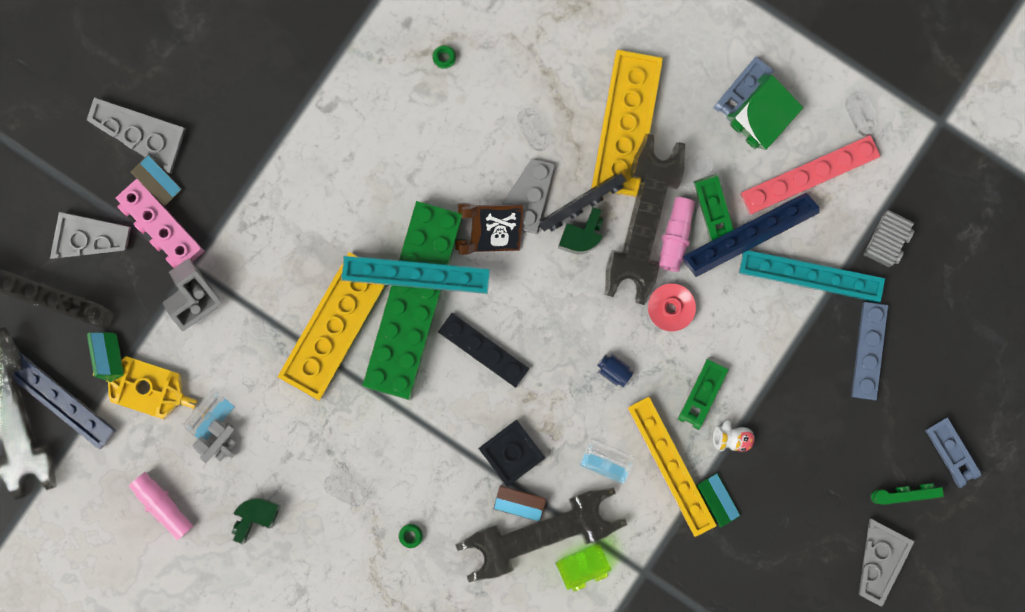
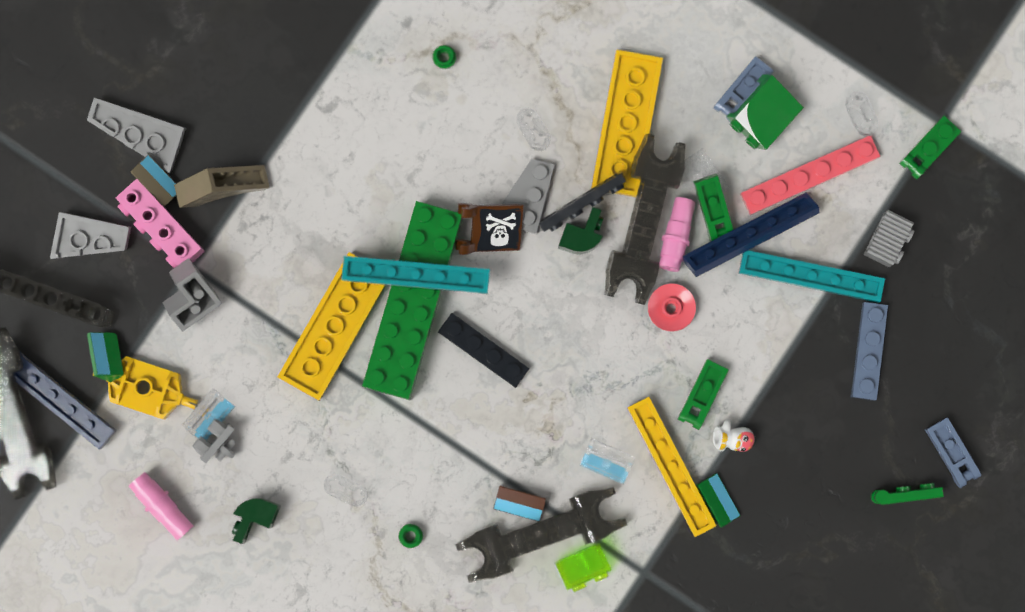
(220, 183): none -> dark tan arch
(511, 453): black plate -> none
(615, 370): dark blue brick -> none
(882, 561): light grey wing -> none
(930, 146): none -> green plate

